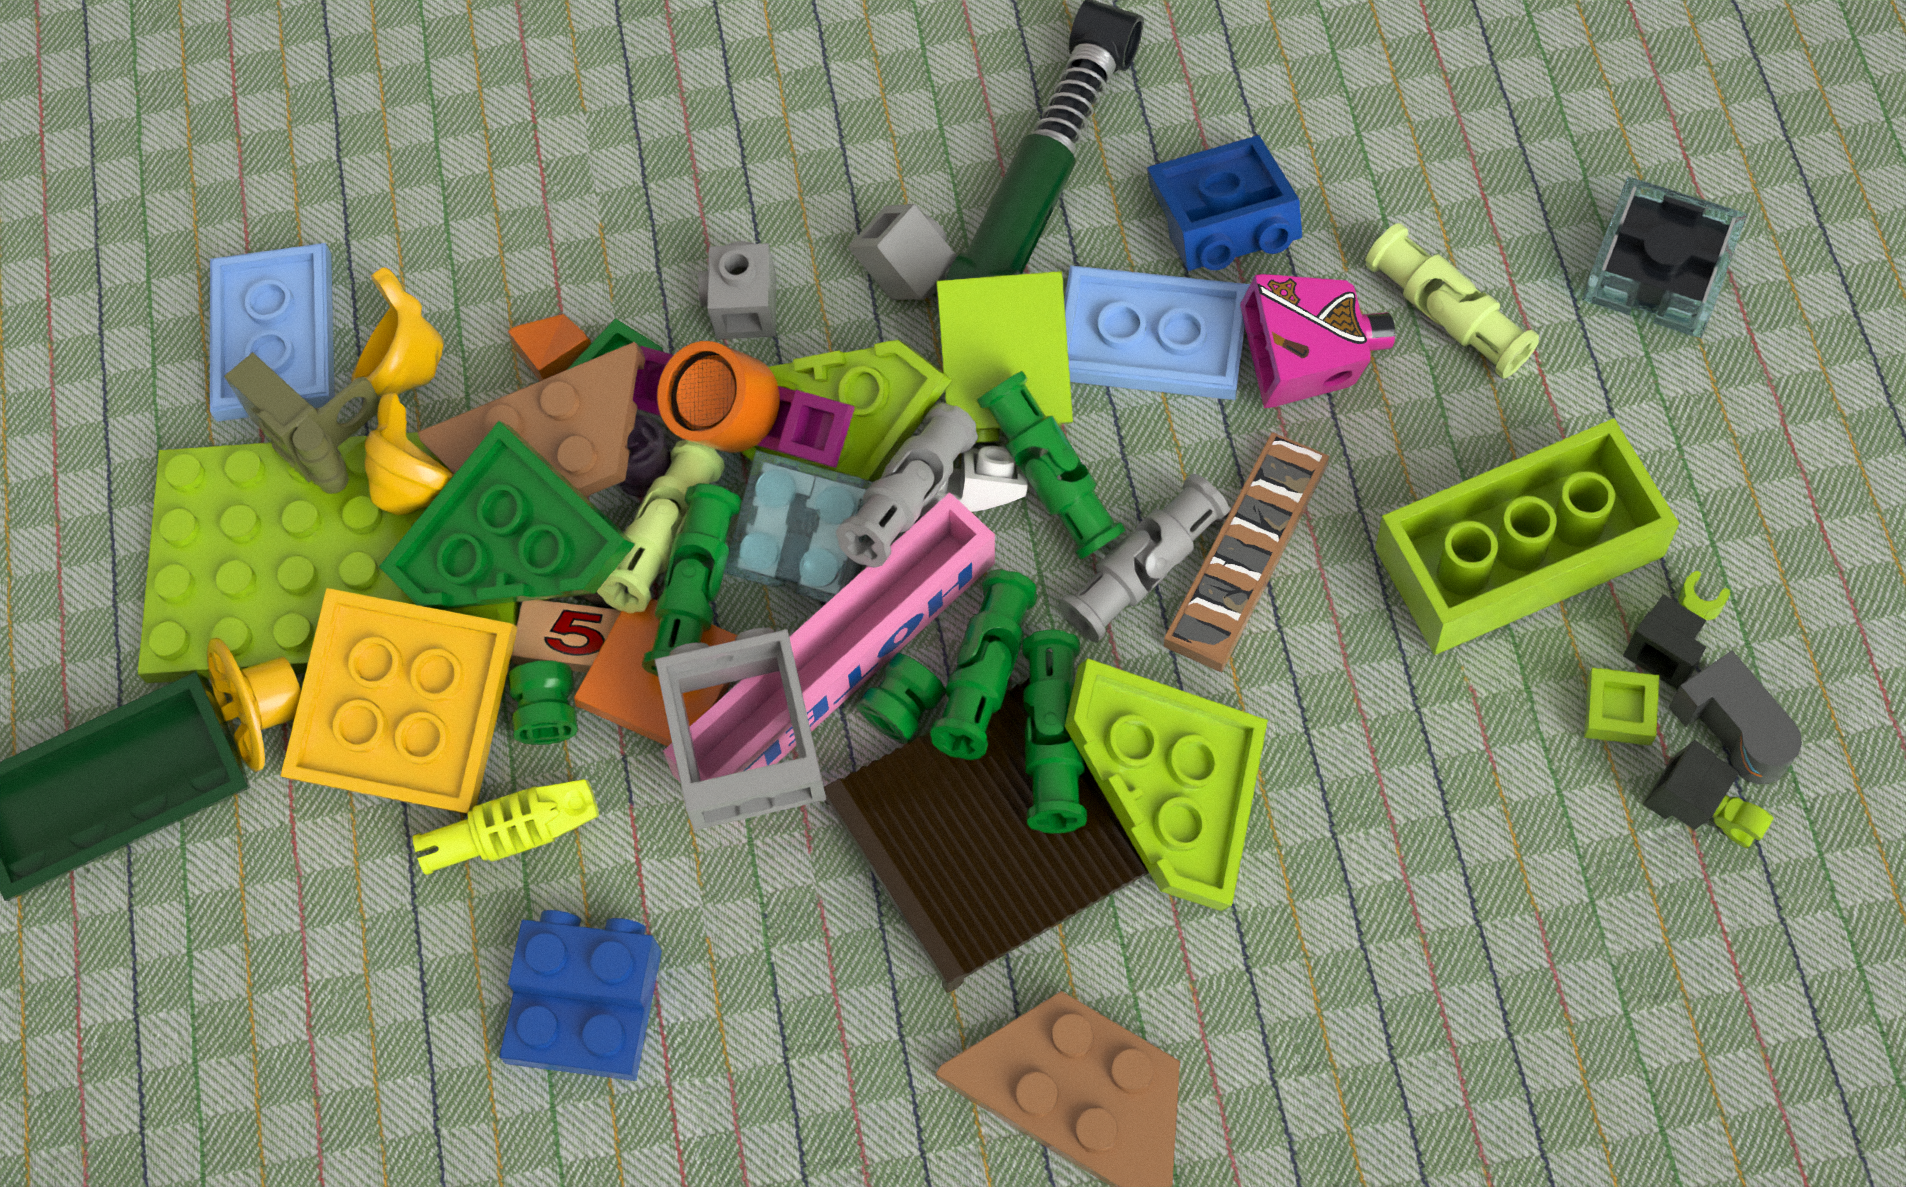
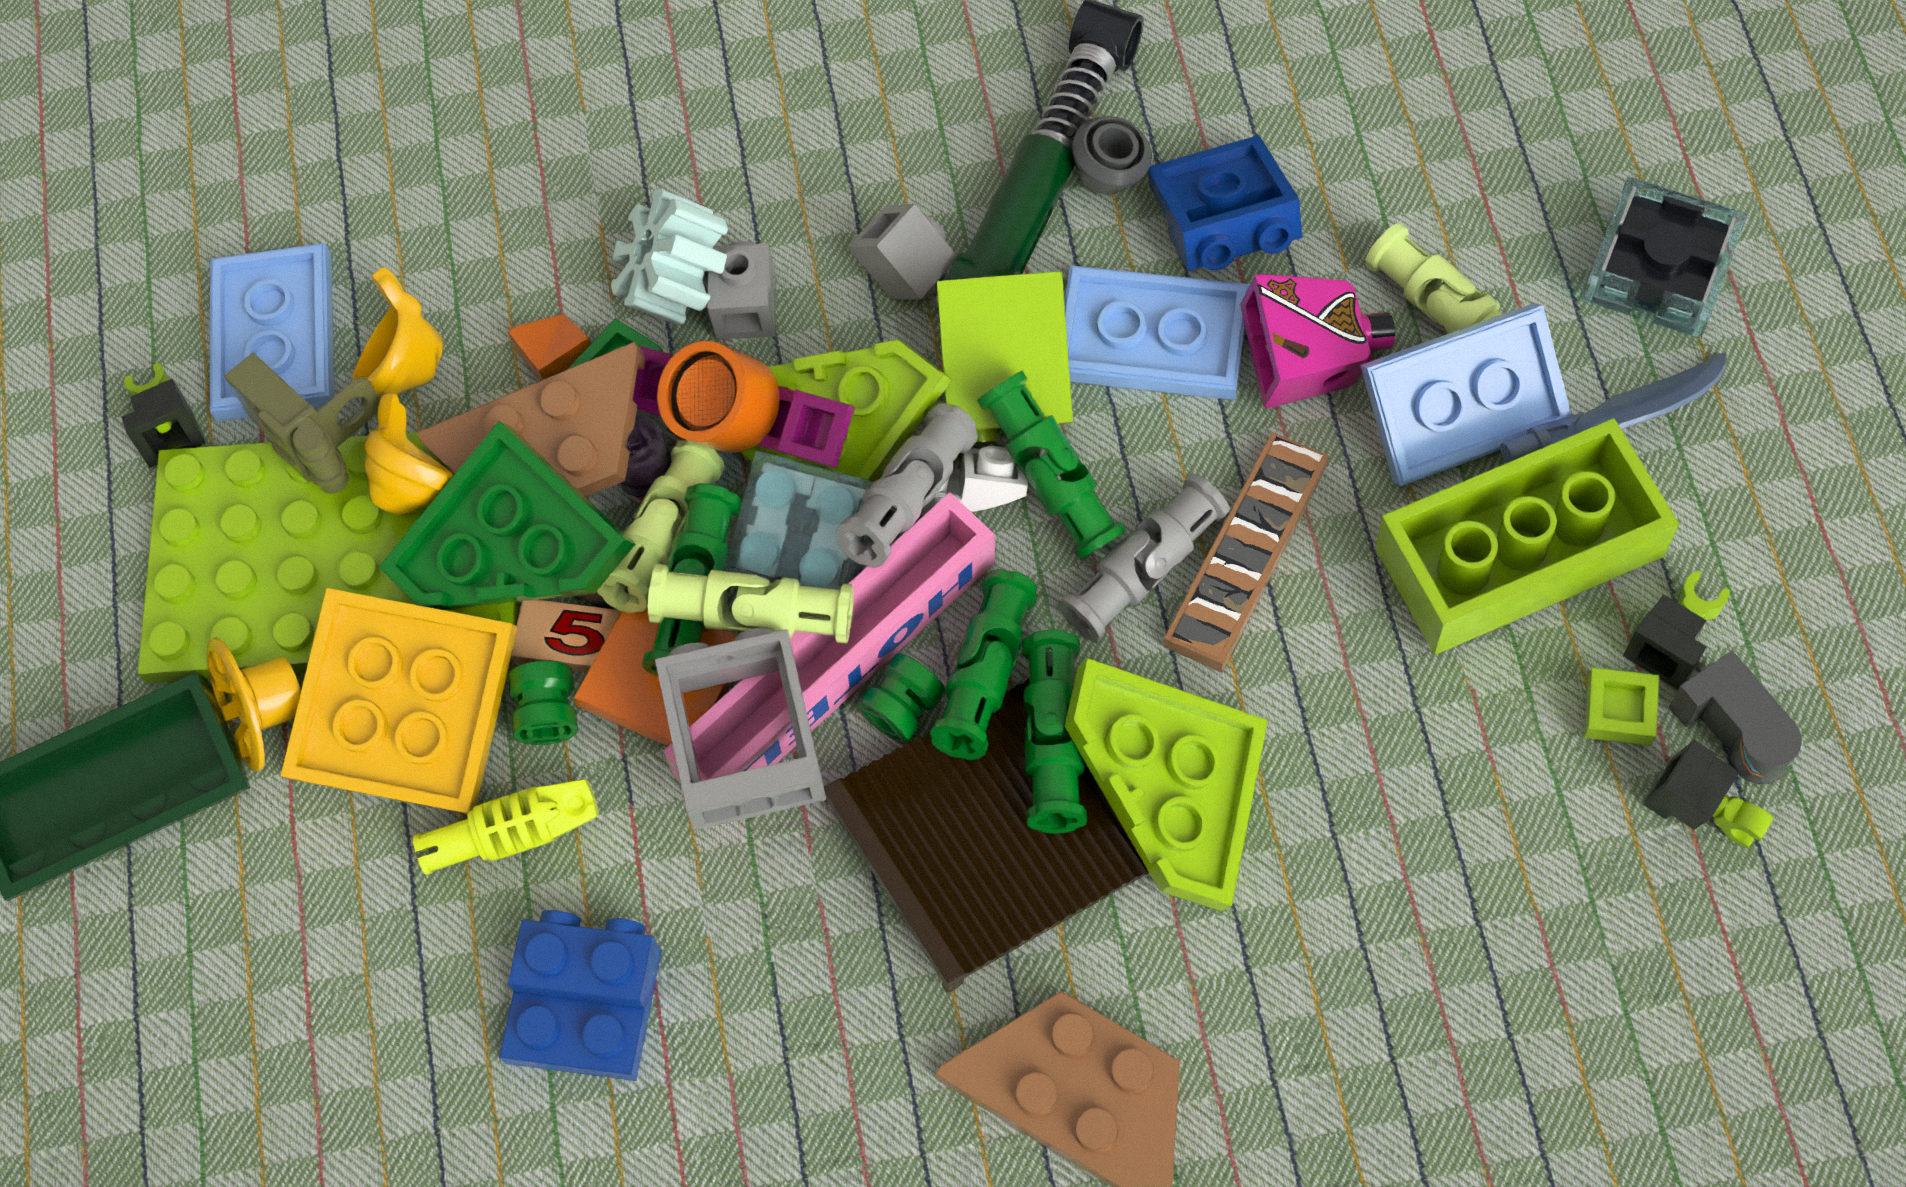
(160, 417): none -> pearl dark grey piece
(669, 257): none -> light aqua gear
(757, 603): none -> yellowish green piece
(1110, 154): none -> dark grey cone
(1465, 393): none -> light blue tile
(1626, 408): none -> sand blue sword

